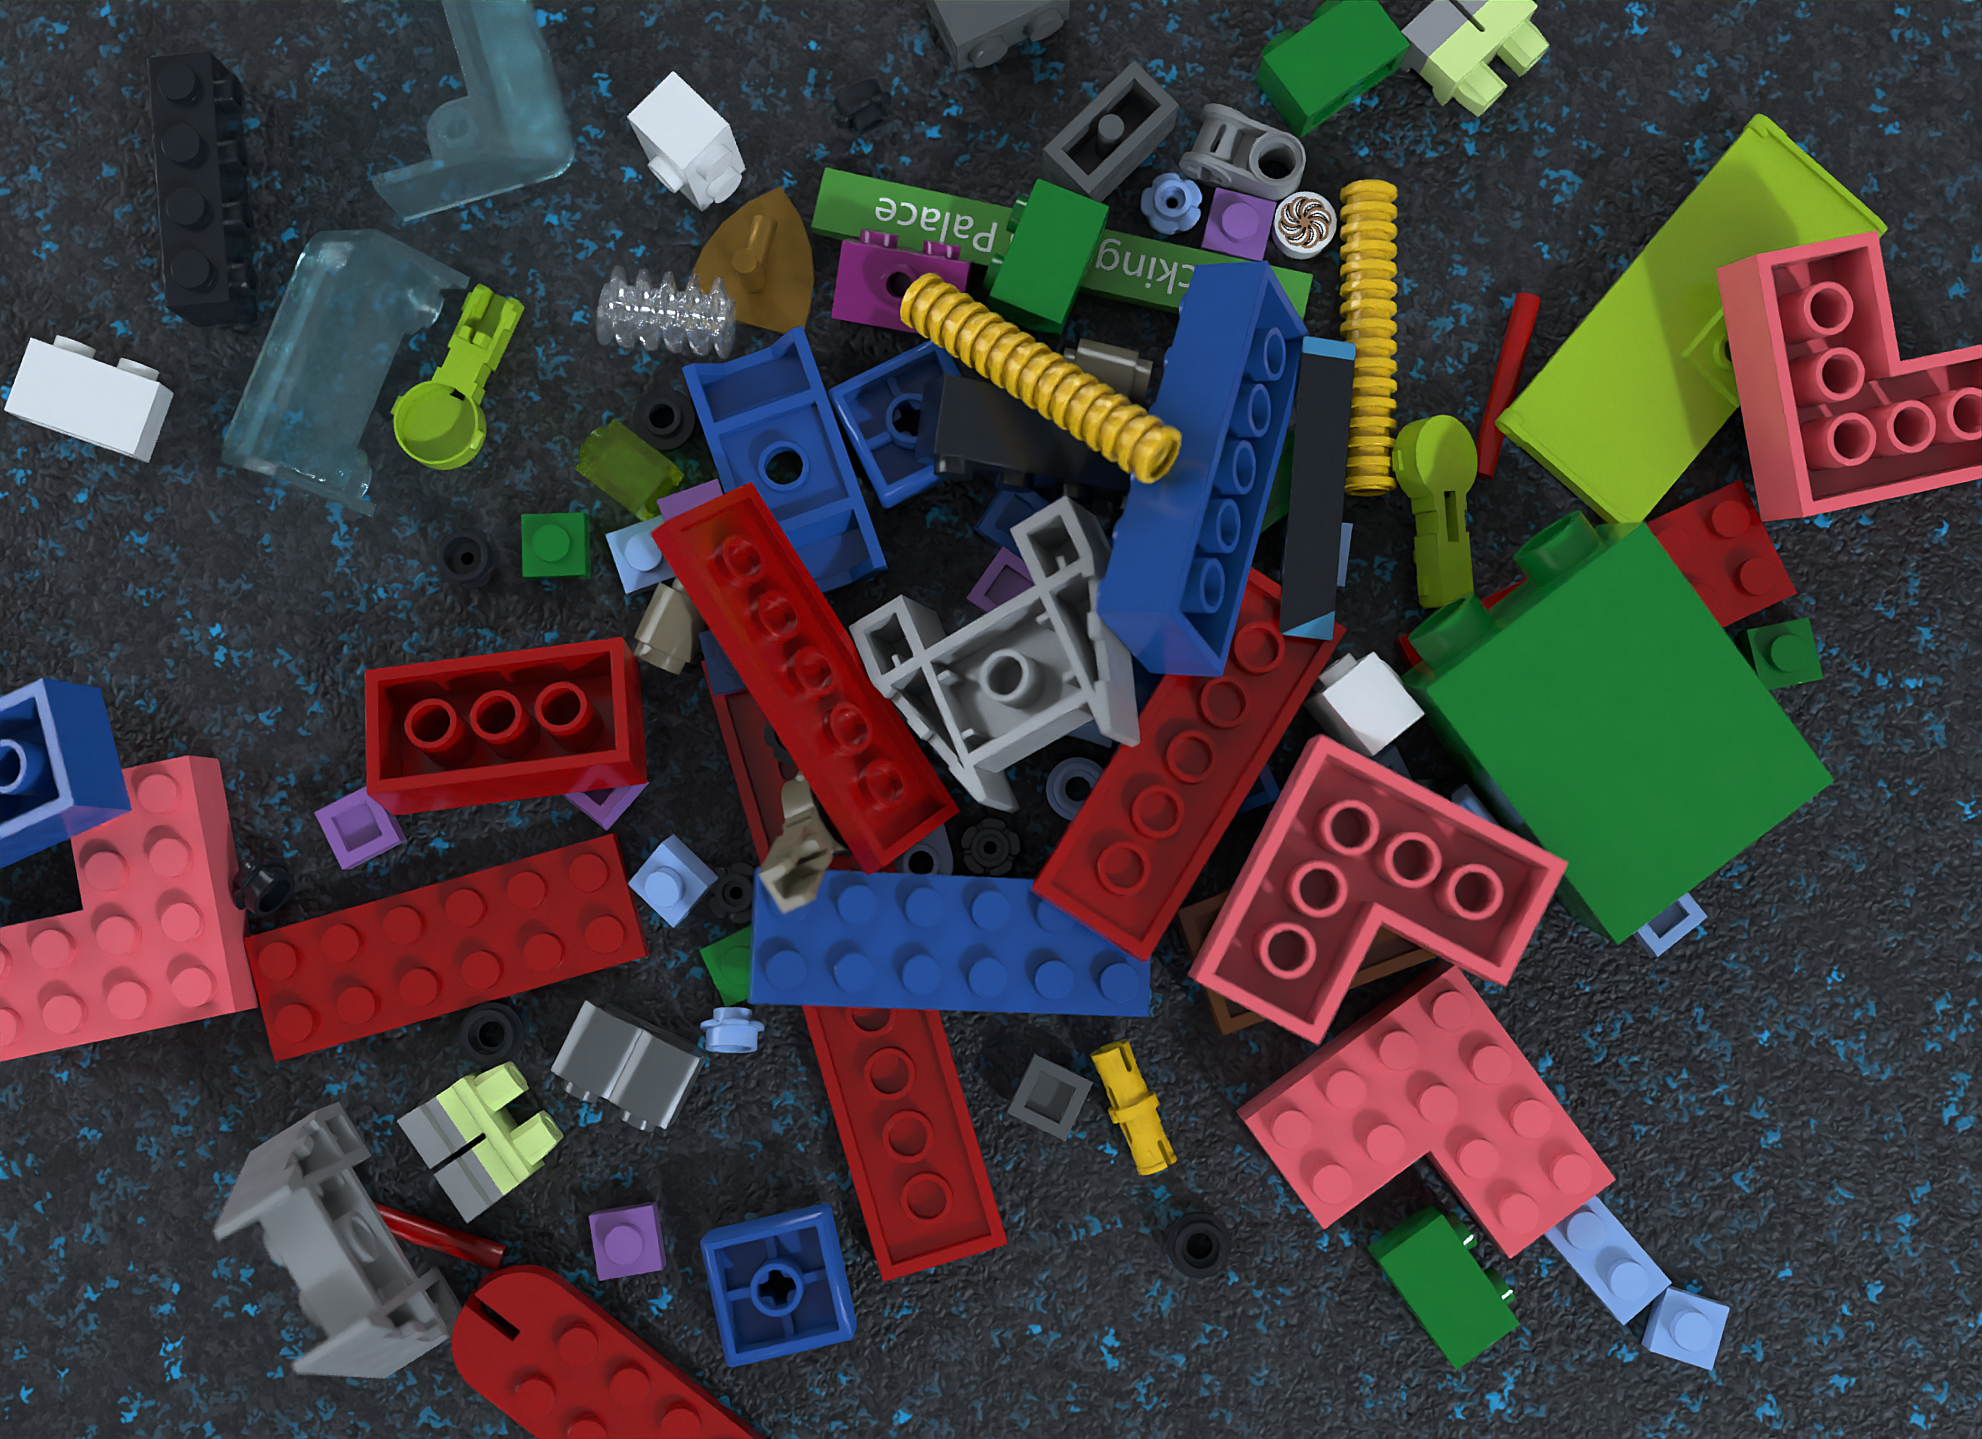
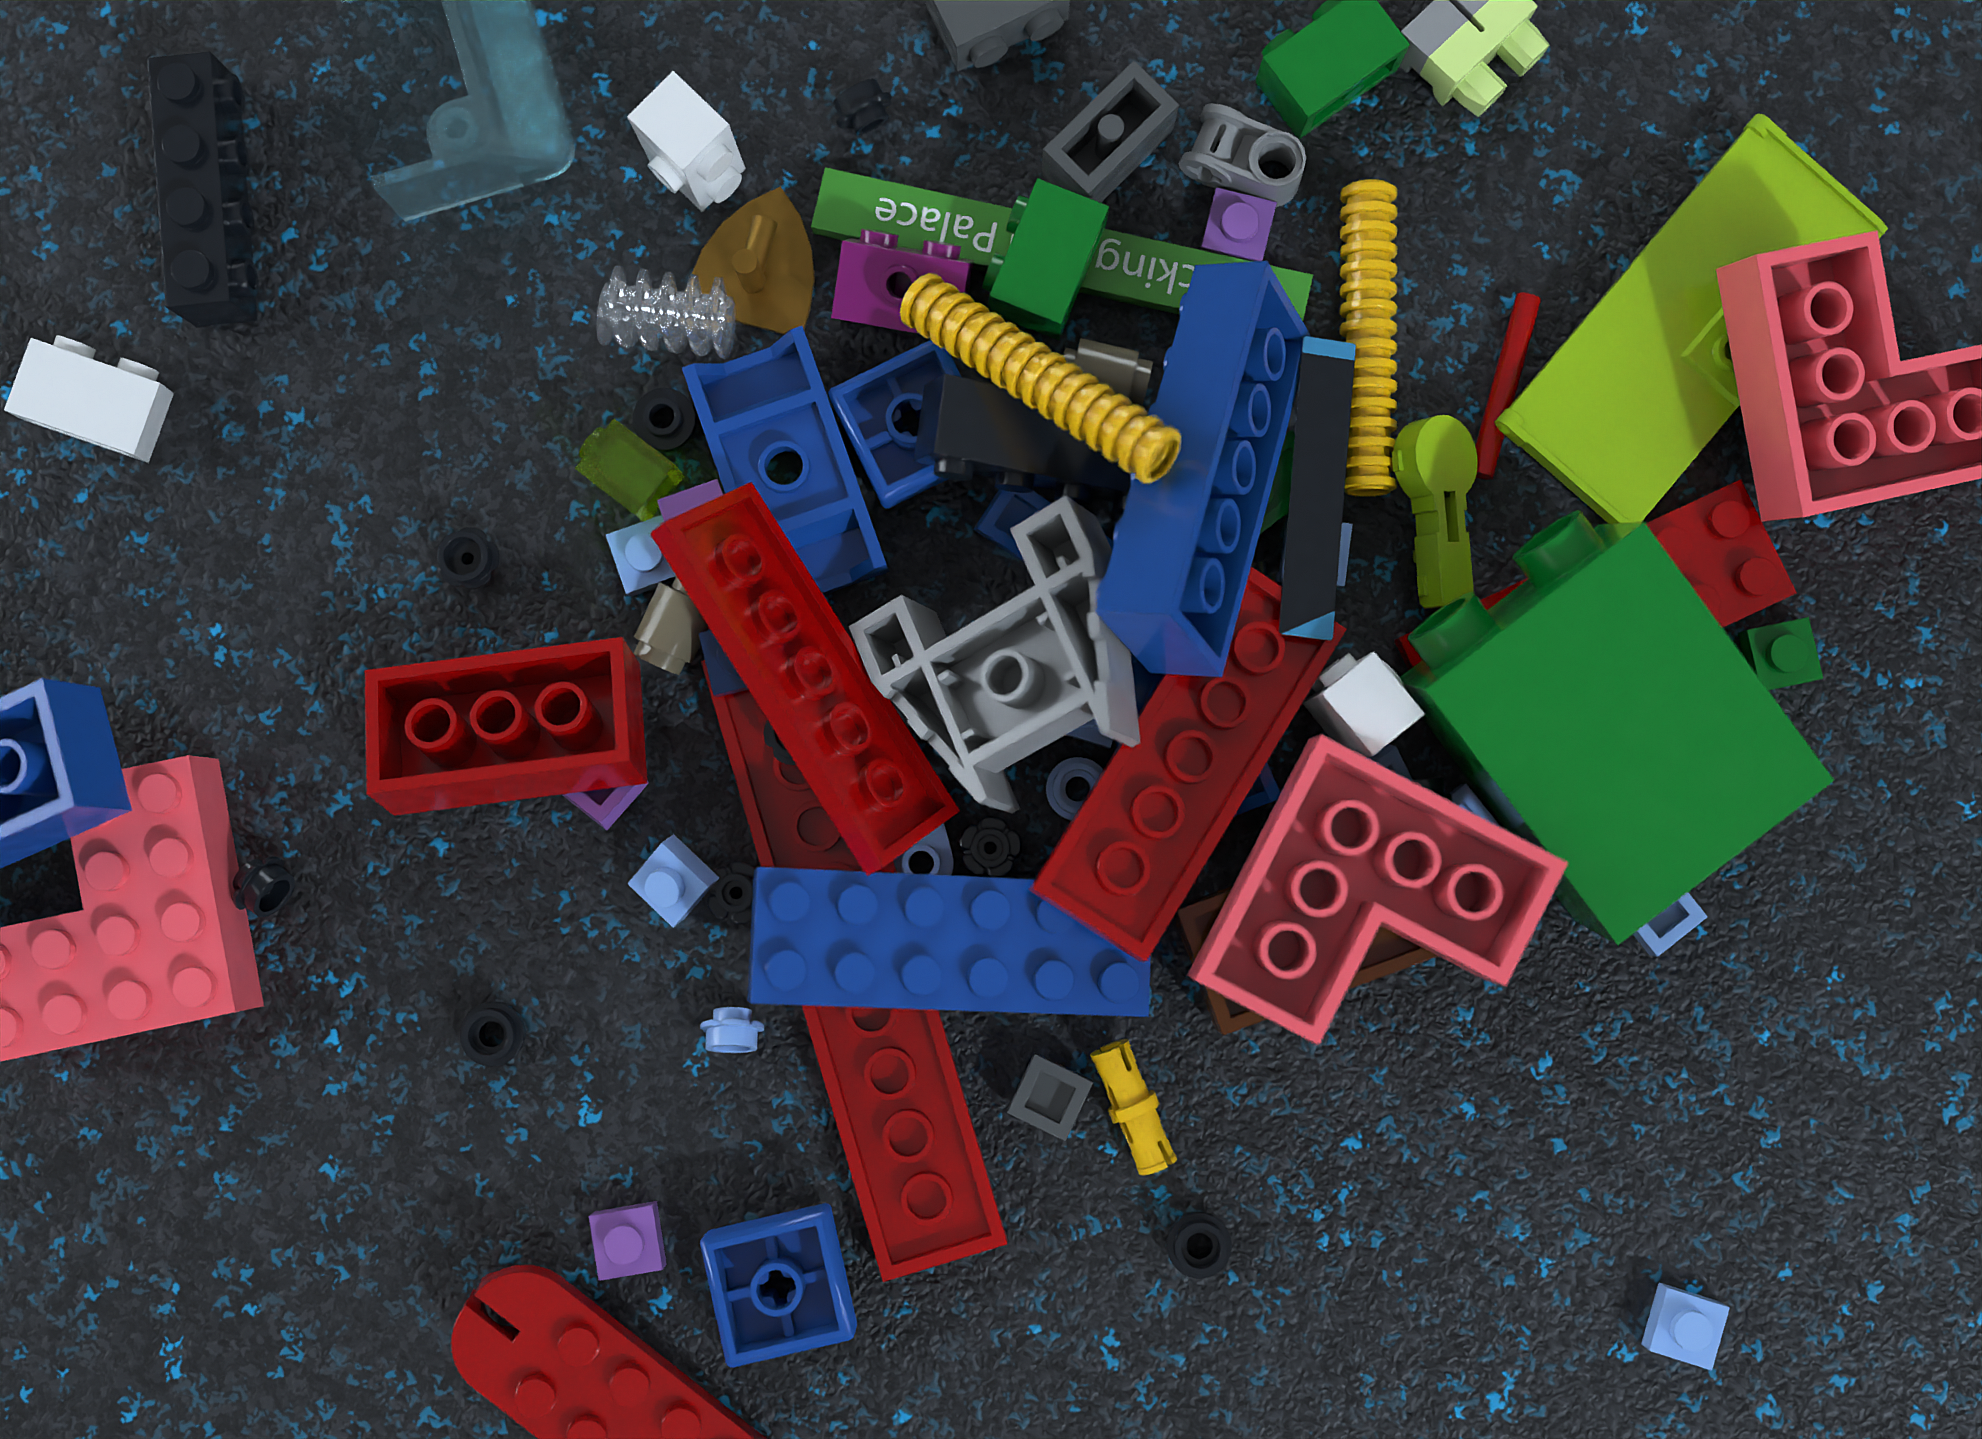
(329, 361): clear light blue windscreen -> none
(339, 1250): light grey wedge -> none
(359, 828): medium lavender plate -> none
(432, 422): lime piece -> none
(443, 1238): red bar -> none
(446, 947): red plate -> none
(462, 1115): yellowish green hips -> none
(556, 546): green plate -> none
(629, 1064): dark grey brick -> none
(729, 965): green plate -> none
(803, 850): dark tan piece -> none
(1001, 582): medium lavender plate -> none
(1166, 219): light blue plate -> none
(1303, 225): tile -> none
(1436, 1081): coral brick -> none
(1444, 1285): green brick -> none
(1607, 1260): light blue plate -> none

